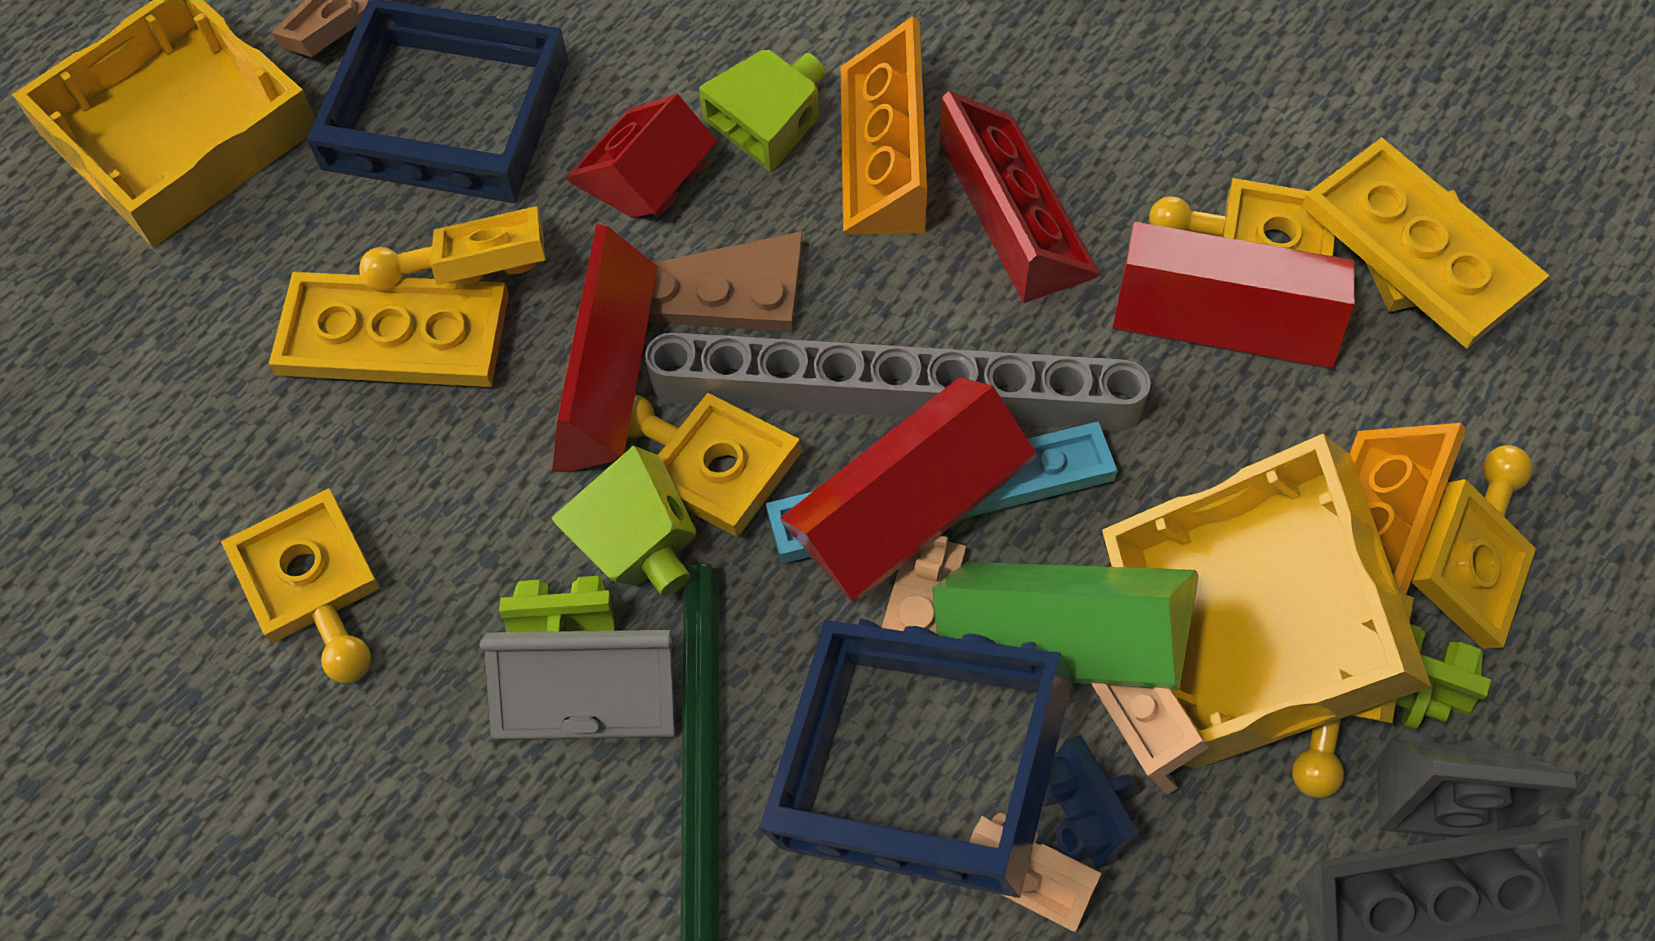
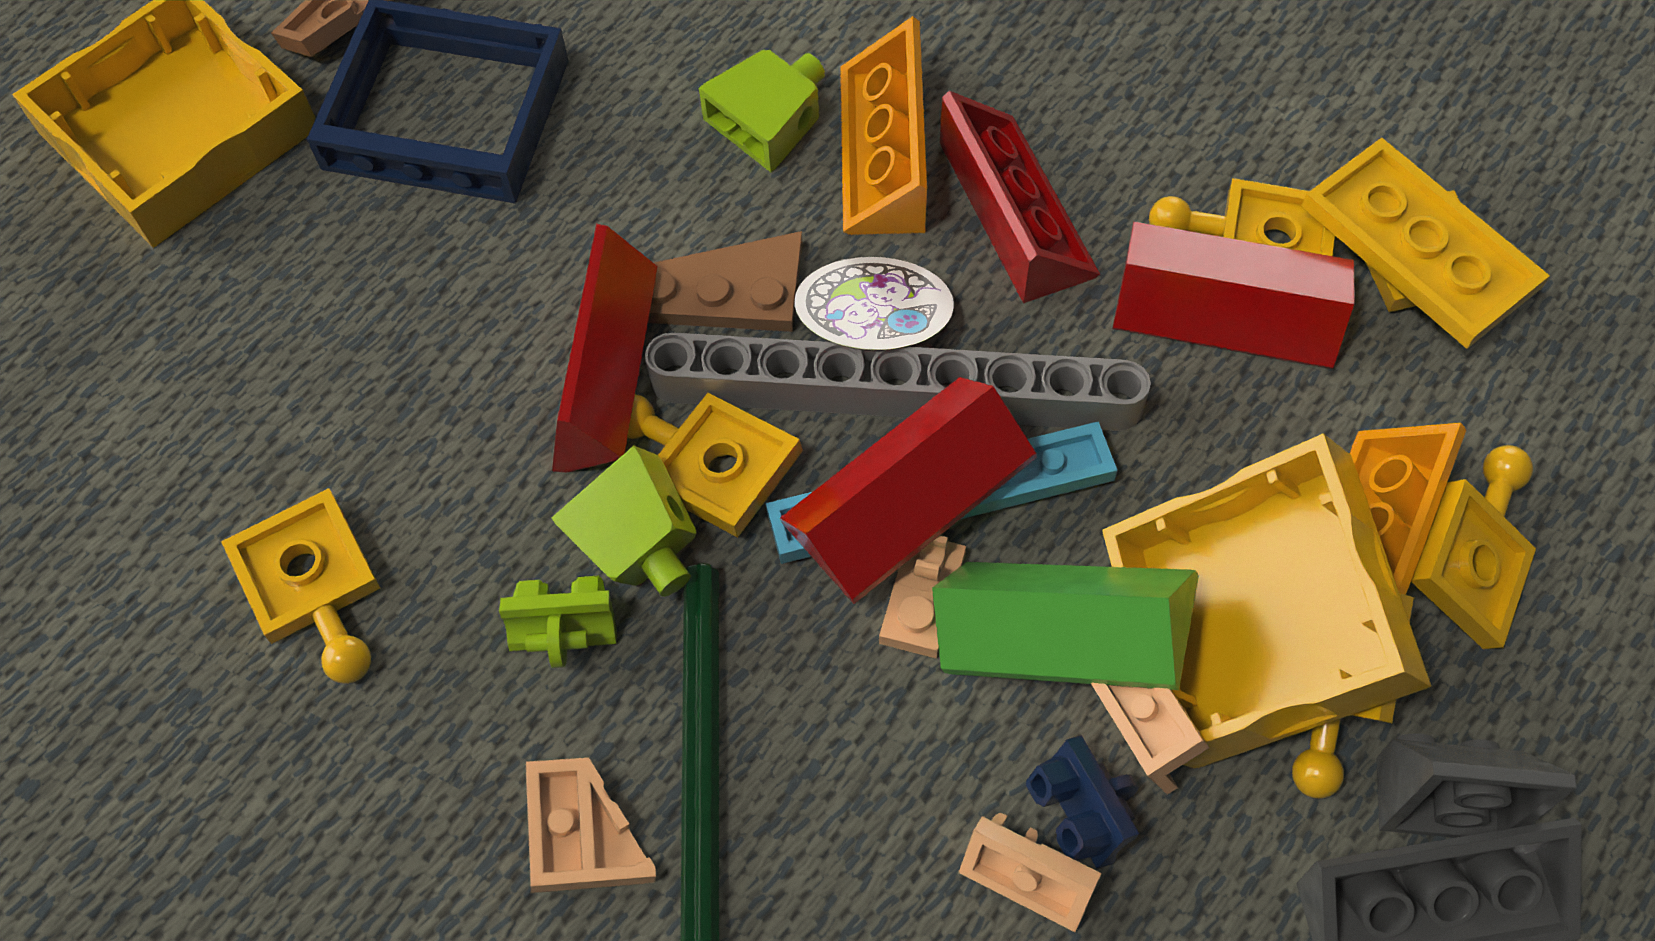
(402, 334): yellow plate -> none
(464, 252): yellow plate -> none
(578, 831): none -> light nougat wing
(580, 675): light grey door -> none
(645, 157): red slope -> none
(874, 303): none -> sticker
(917, 651): dark blue window -> none
(1454, 684): lime hips -> none

